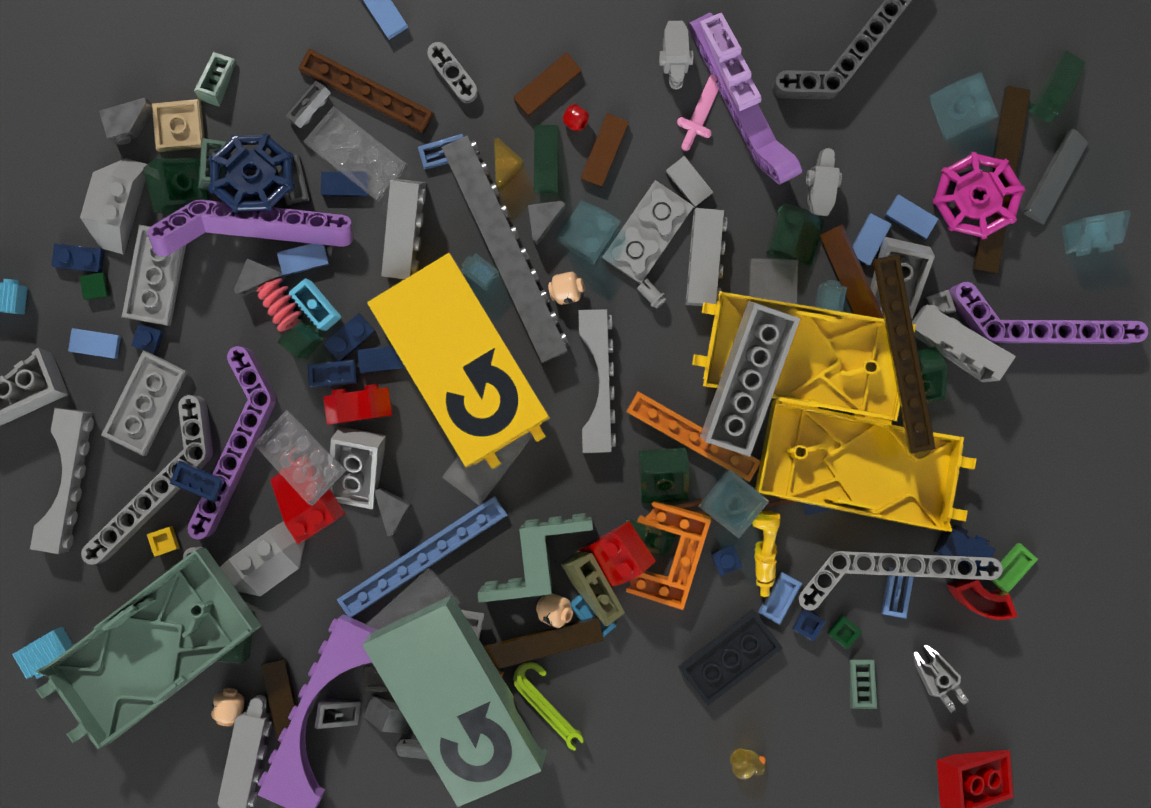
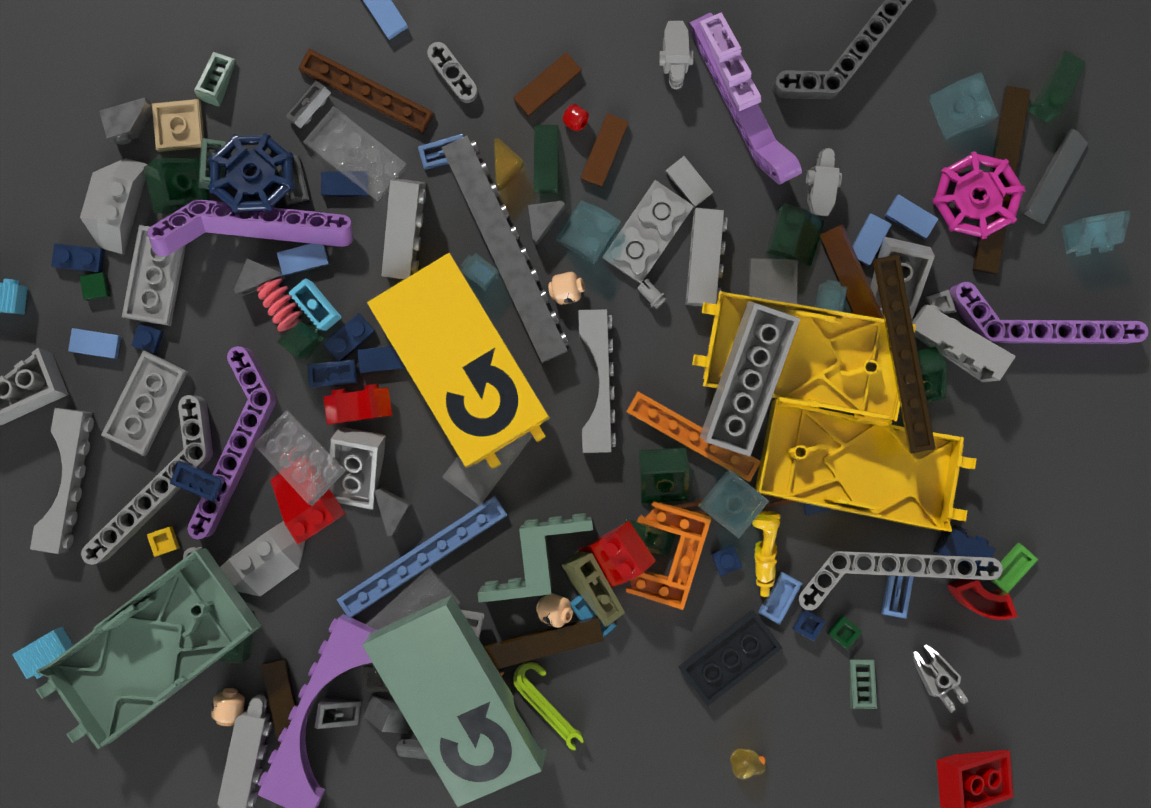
(695, 124): bright pink sword -> none

